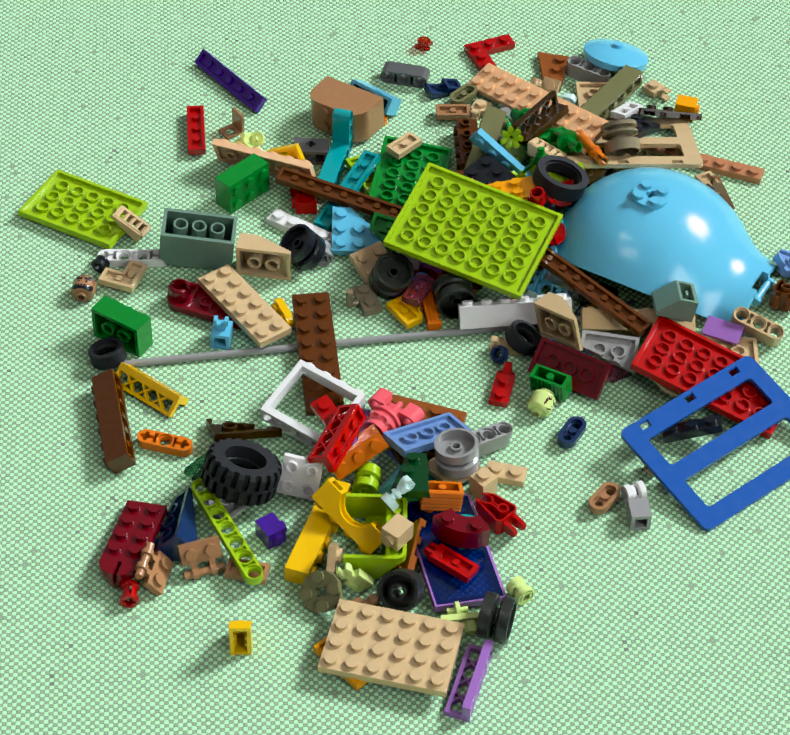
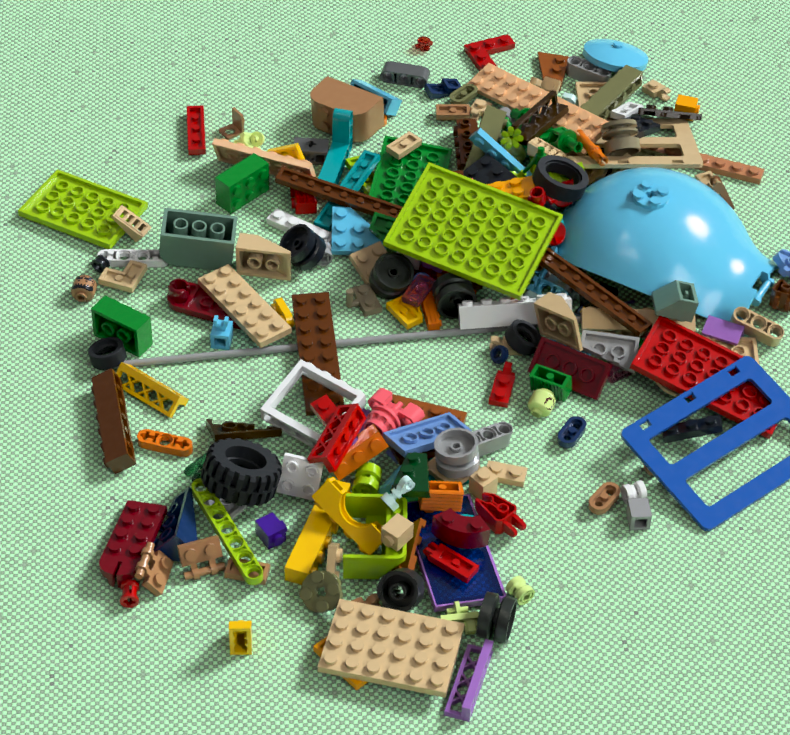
(230, 81): dark purple plate -> none
(355, 579): yellowish green plate -> none

